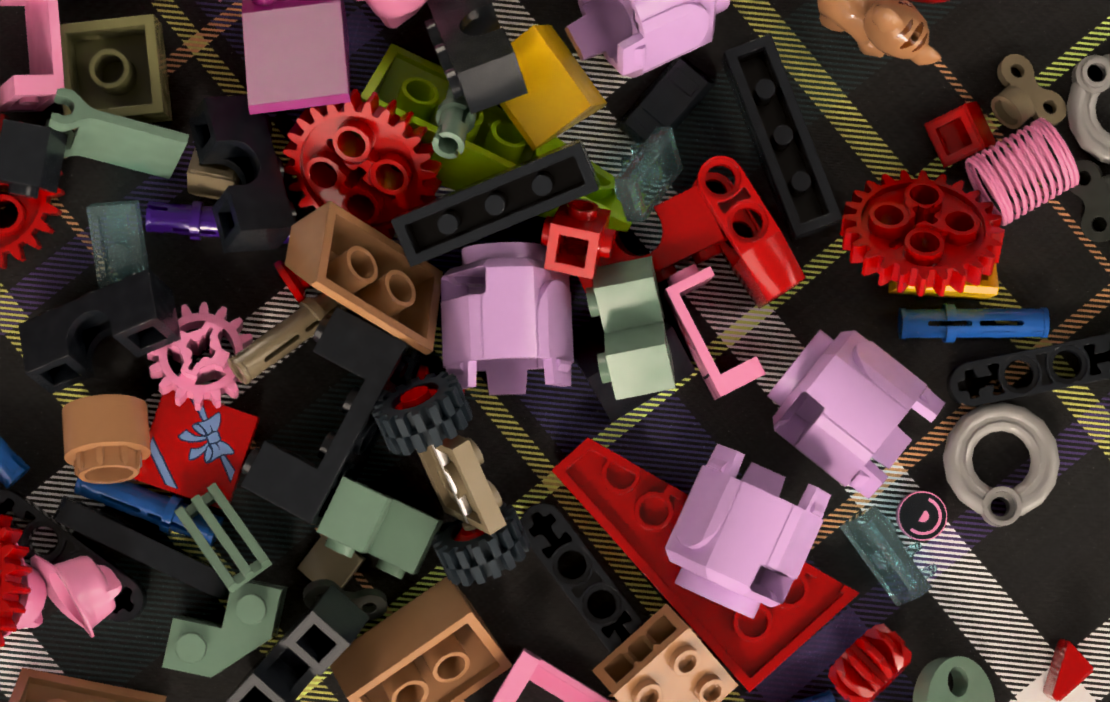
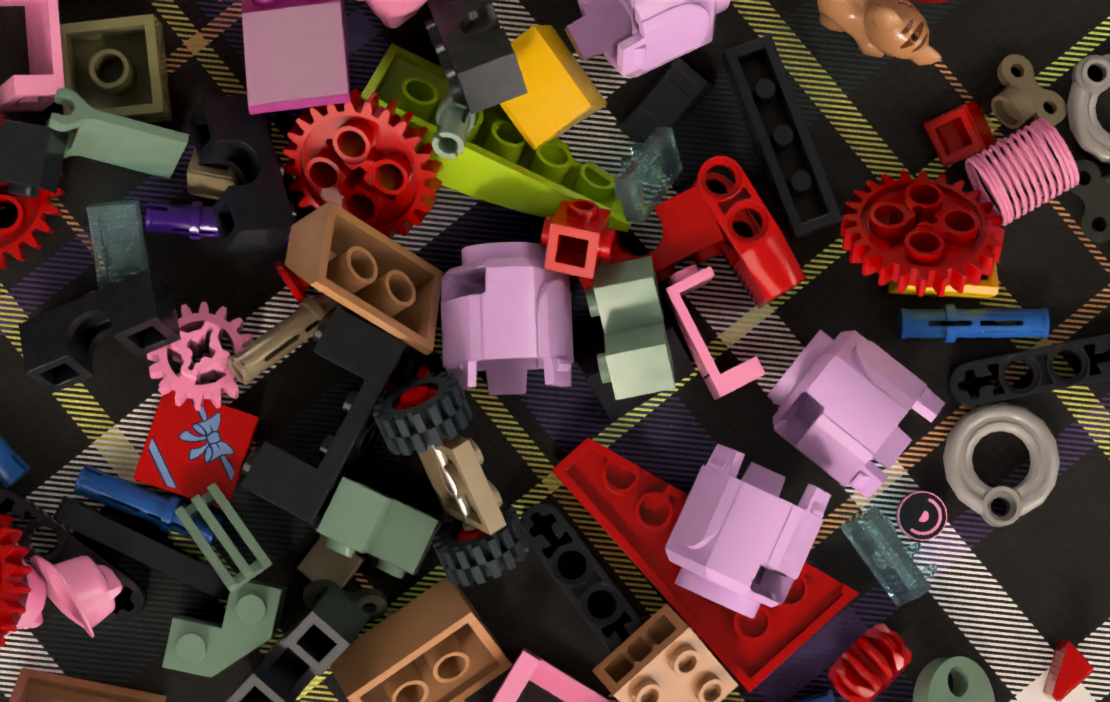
(106, 437): medium nougat piece -> none
(495, 202): black brick -> none

